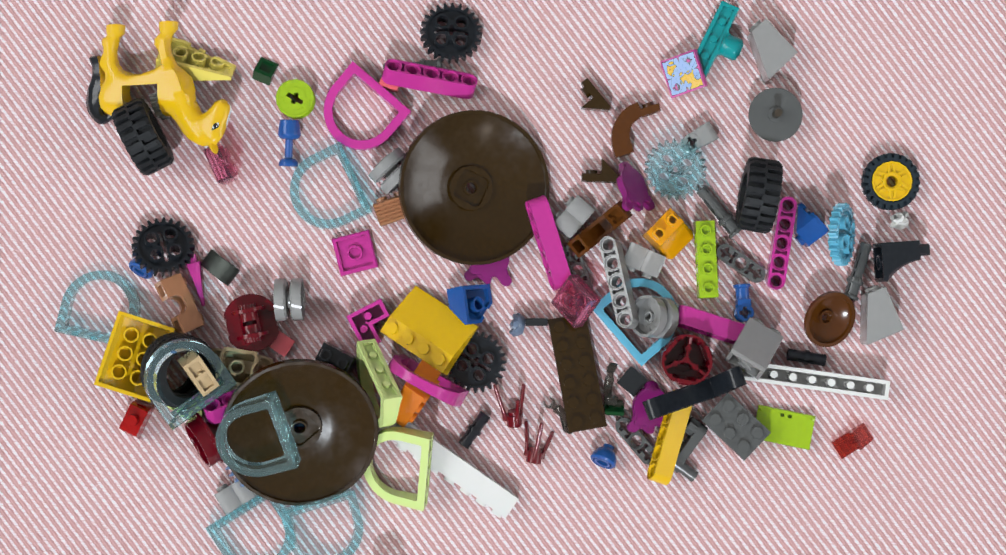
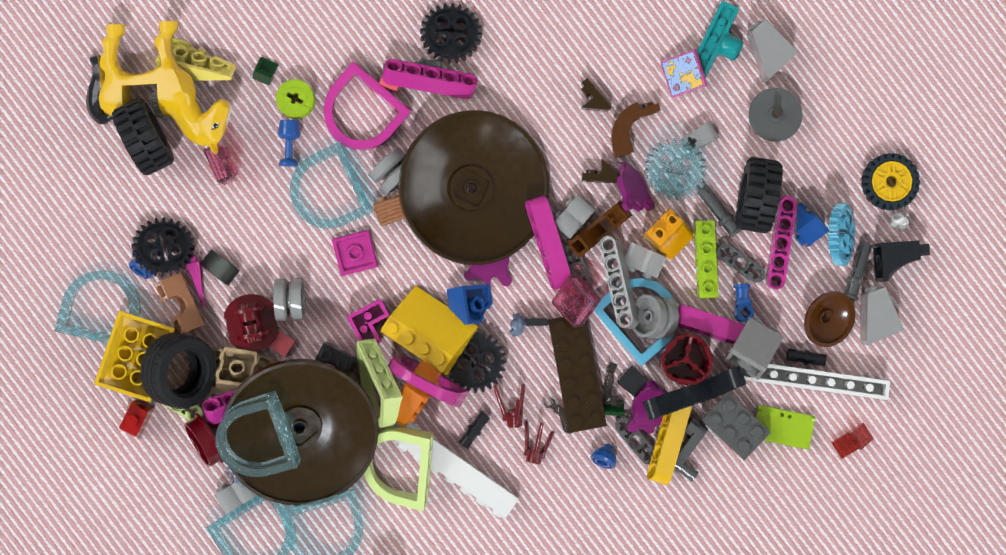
(196, 402): clear light blue window -> none
(198, 372): tan hinge -> none

